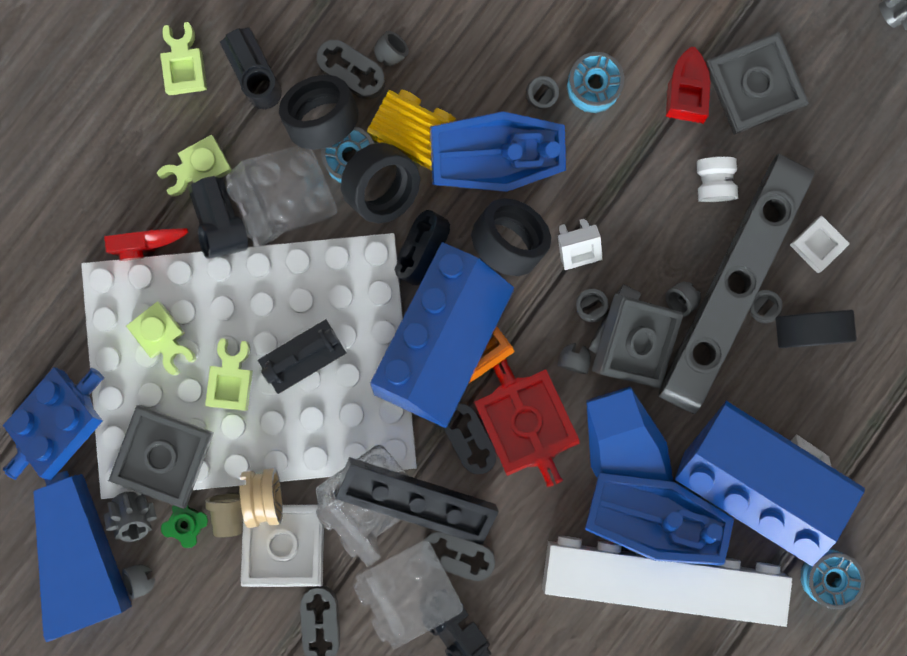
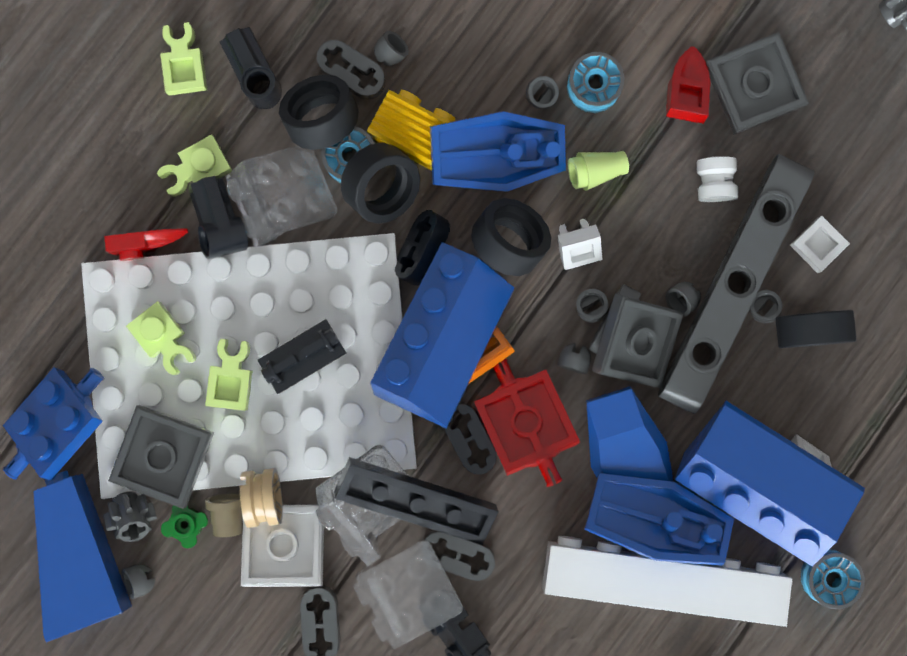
(595, 168): none -> yellowish green cone

